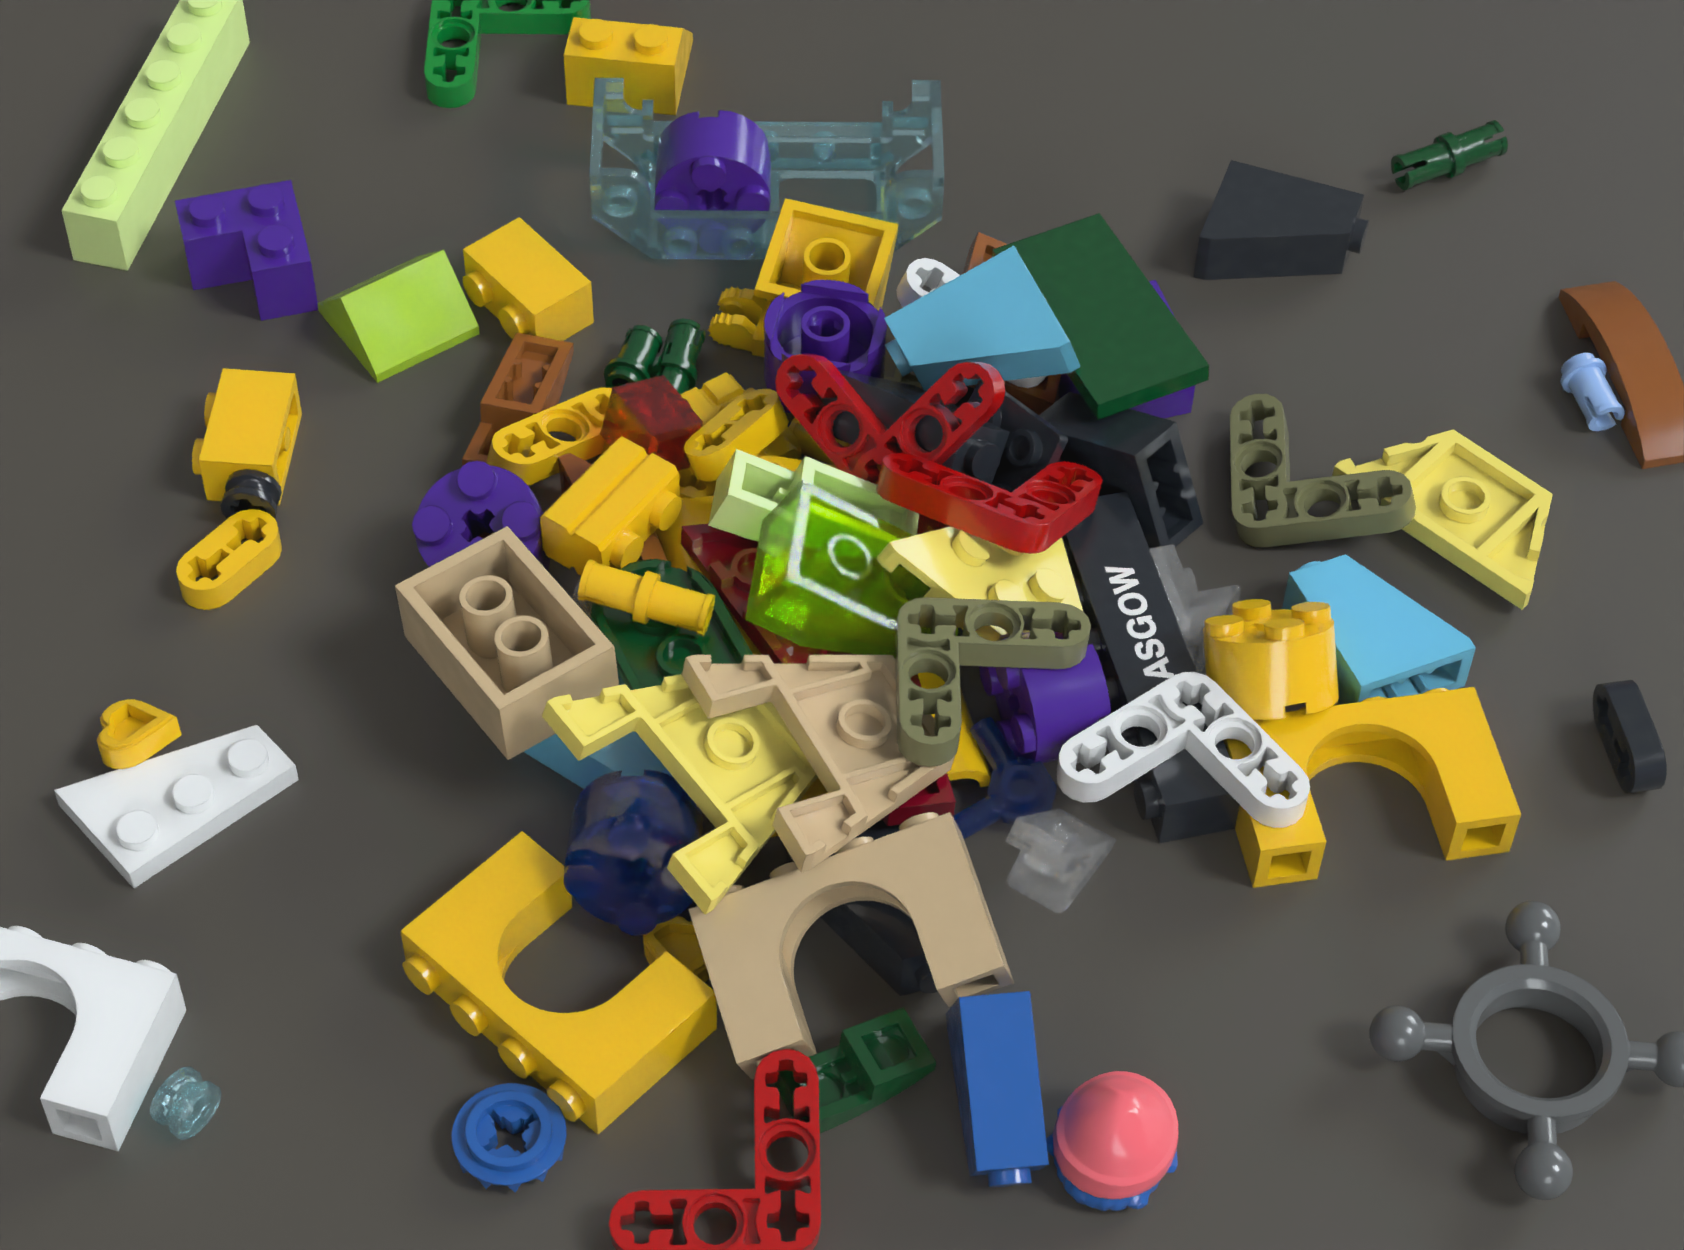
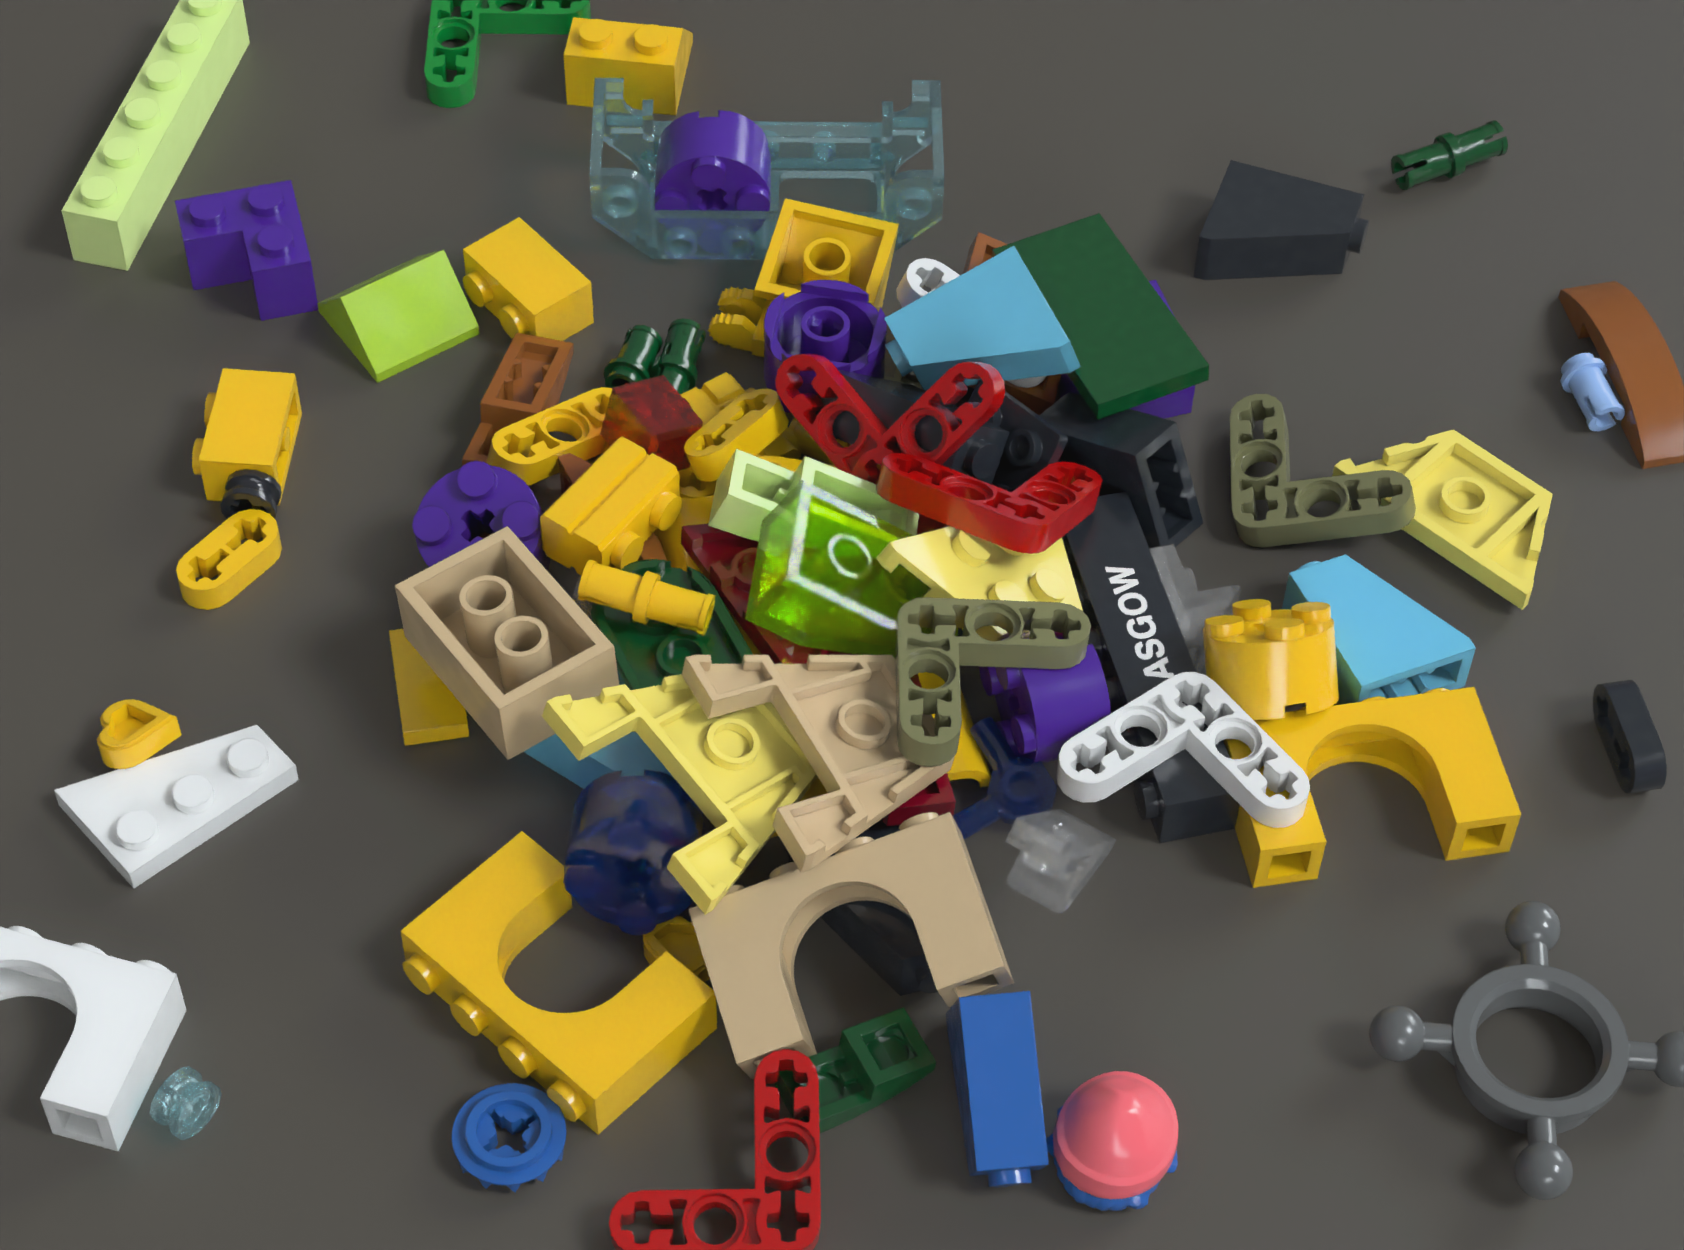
(425, 703): none -> yellow tile

